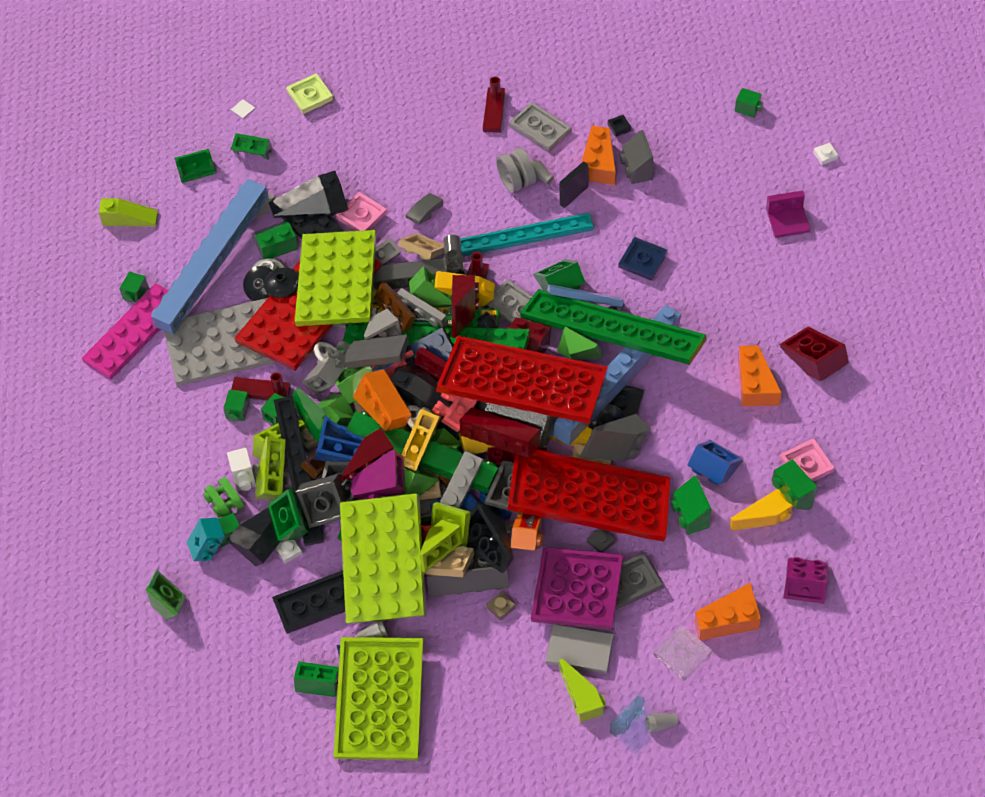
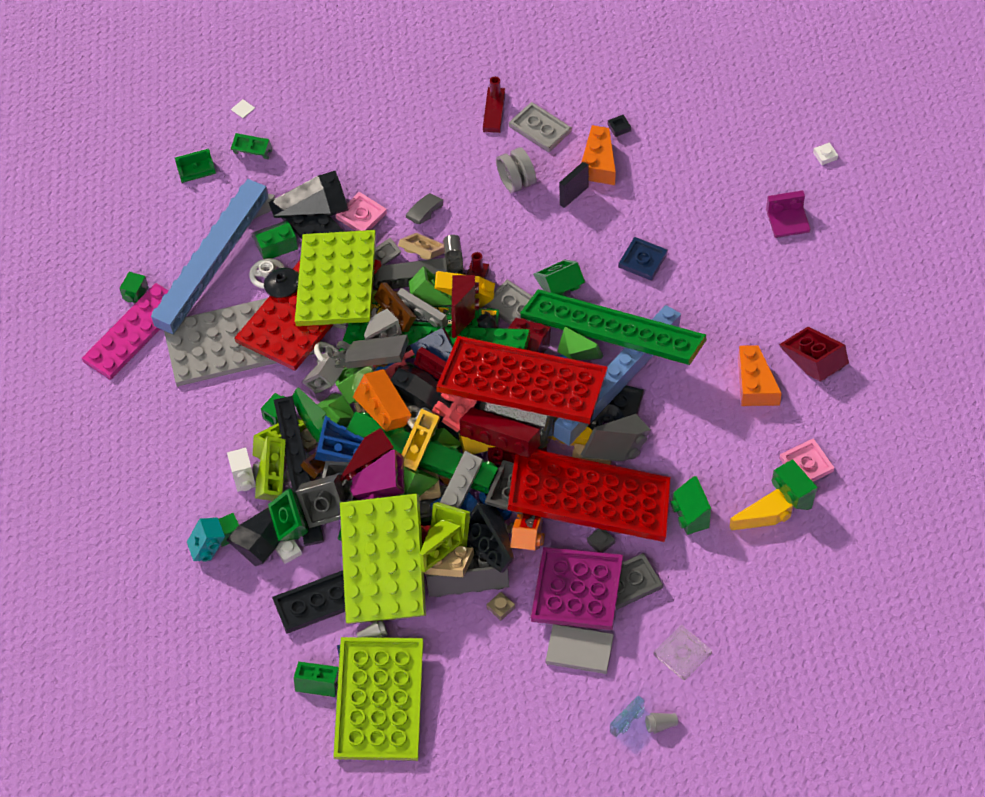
(125, 213): lime slope -> none
(164, 596): bright green slope -> none
(212, 495): bright green brick -> none
(236, 405): green brick -> none
(250, 283): black dish -> none
(262, 389): dark red piece -> none
(309, 93): yellowish green plate -> none
(526, 234): teal tile -> none
(542, 172): light grey cone -> none
(583, 694): lime slope -> none
(584, 295): medium blue tile -> none
(637, 159): dark grey slope -> none
(714, 462): blue slope -> none
(728, 615): orange wedge -> none
(748, 102): green brick -> none
(806, 580): magenta bracket -> none

